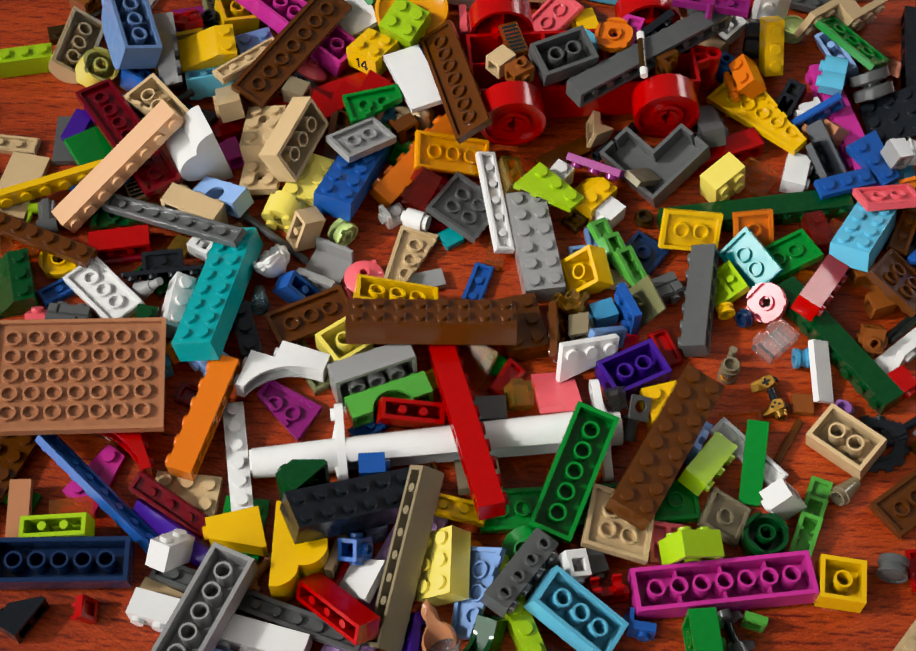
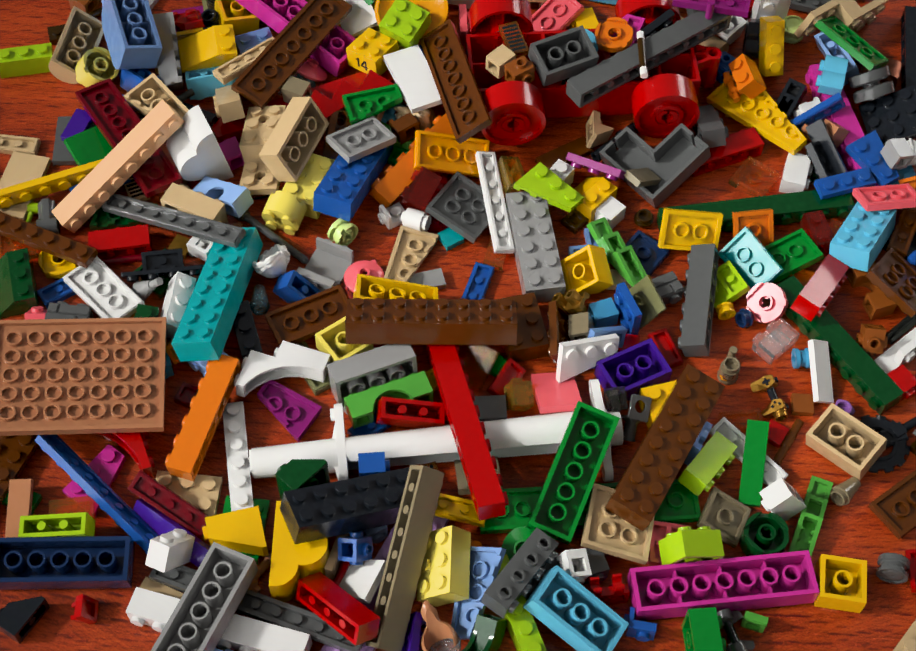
(305, 228): tan brick -> none
(666, 62): reddish brown bracket -> none
(723, 179): light yellow brick -> none
(776, 433): none -> red tile

